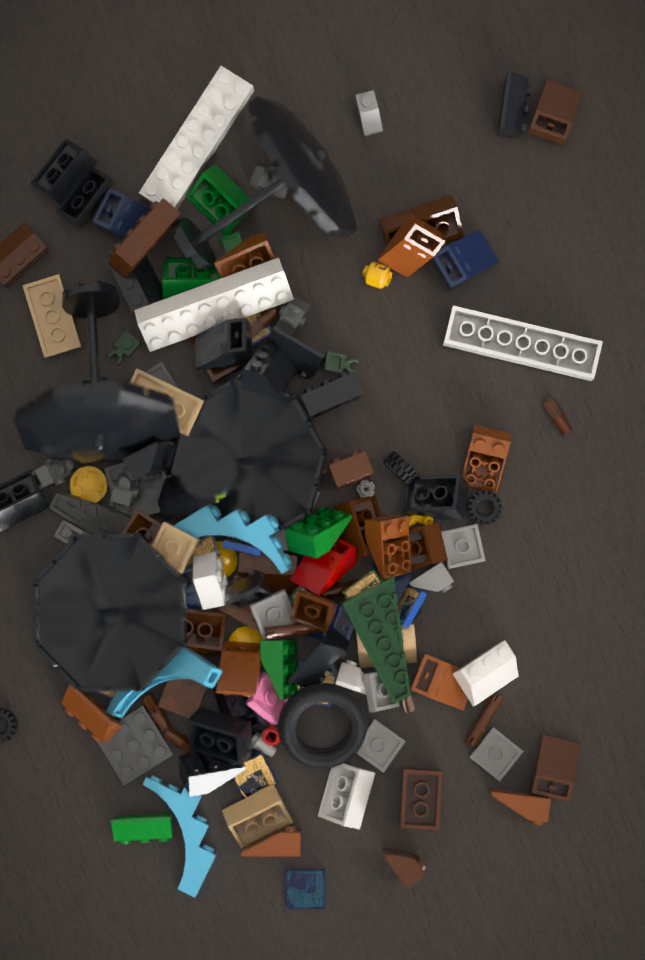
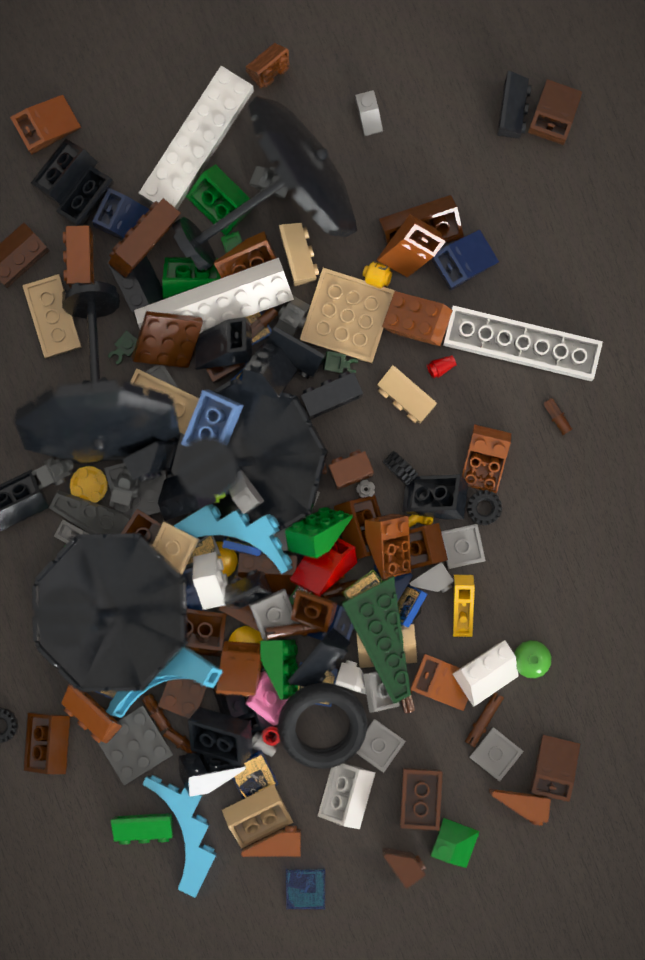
(45, 123): none -> dark orange slope
(46, 743): none -> reddish brown slope
(78, 255): none -> dark orange brick
(167, 339): none -> reddish brown plate
(213, 417): none -> medium blue brick
(245, 494): none -> light grey slope
(268, 65): none -> dark orange slope
(298, 253): none -> tan slope
(346, 315): none -> tan plate
(406, 395): none -> tan slope
(417, 318): none -> dark orange brick
(440, 366): none -> red cone
(454, 843): none -> green slope
(463, 605): none -> yellow slope
(532, 659): none -> bright green cylinder

